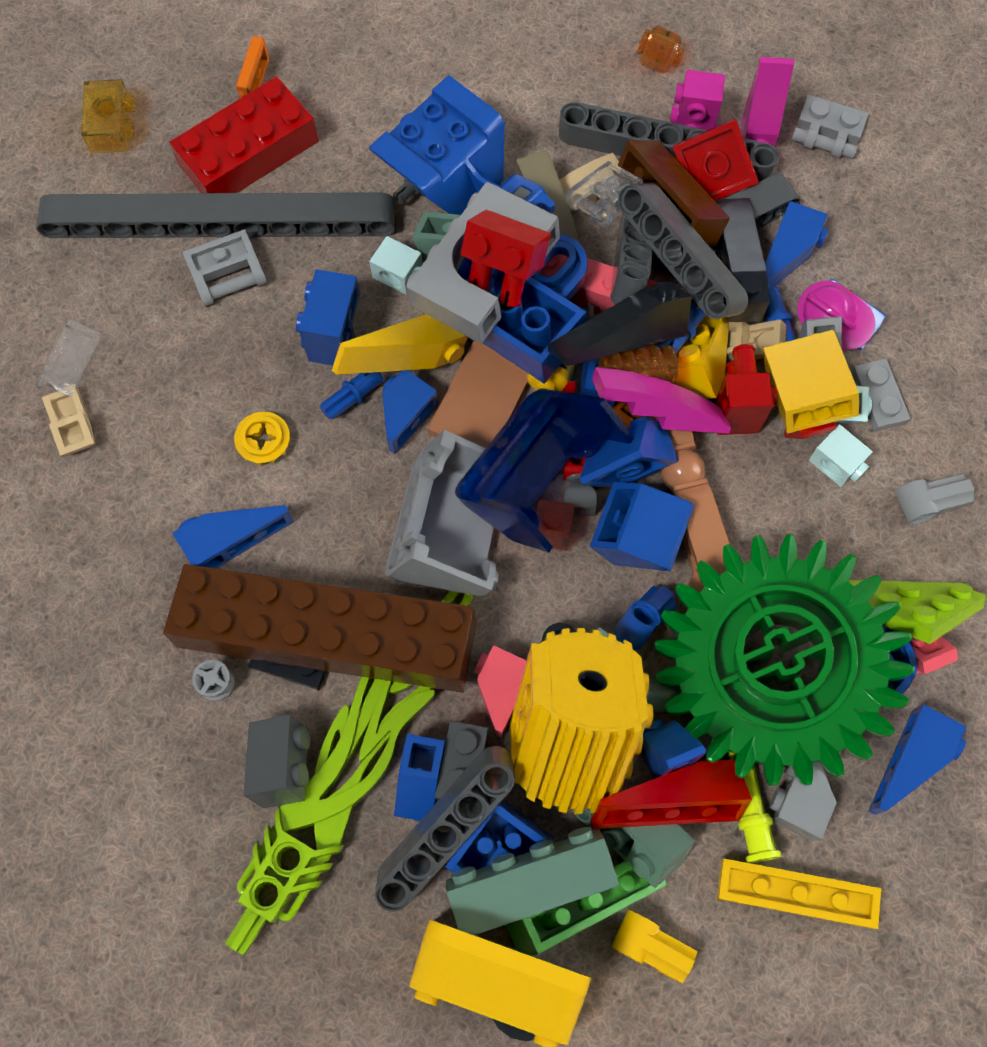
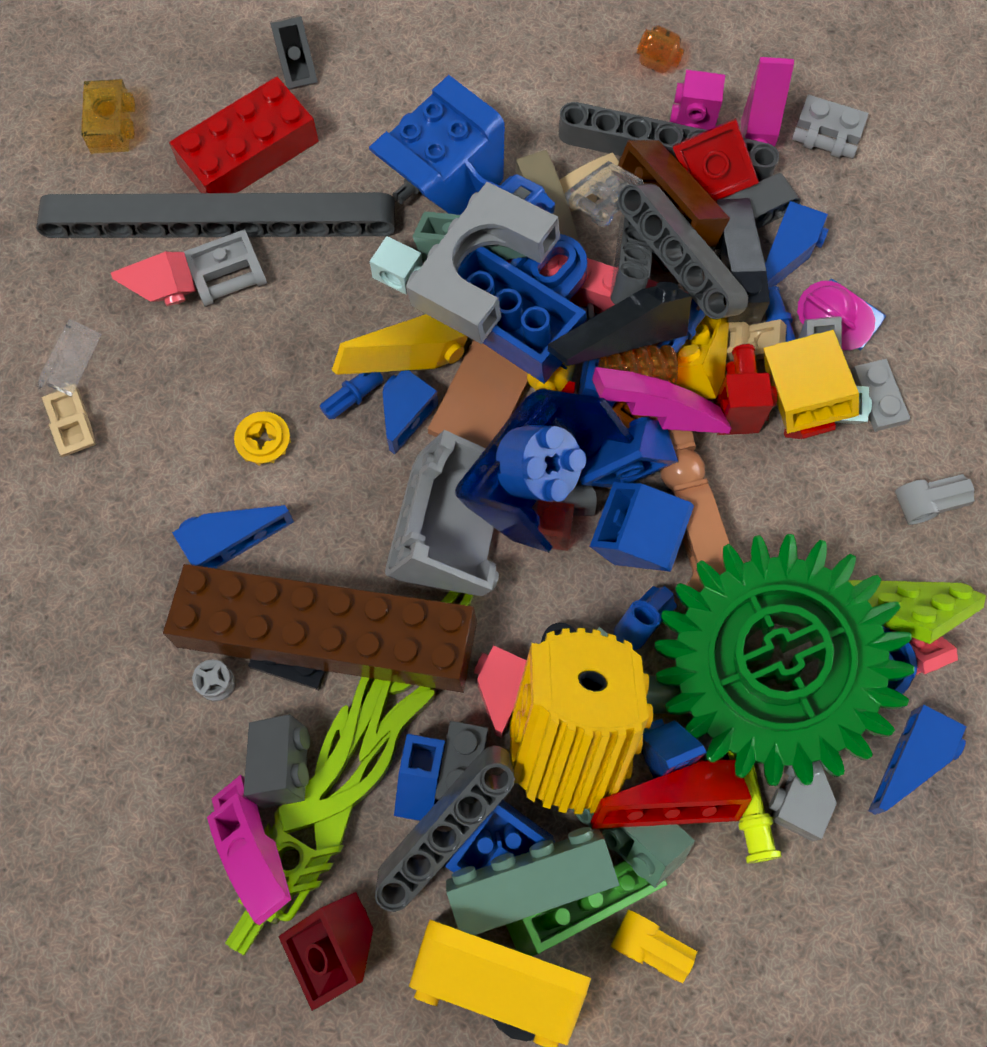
(158, 278): none -> coral slope
(248, 853): none -> dark pink slope
(253, 67): orange tile -> none
(293, 51): none -> dark grey slope
(327, 315): blue brick -> none
(330, 949): none -> dark red slope
(506, 246): red brick -> none
(539, 462): none -> blue brick
(799, 893): yellow plate -> none
(841, 456): light aqua brick -> none

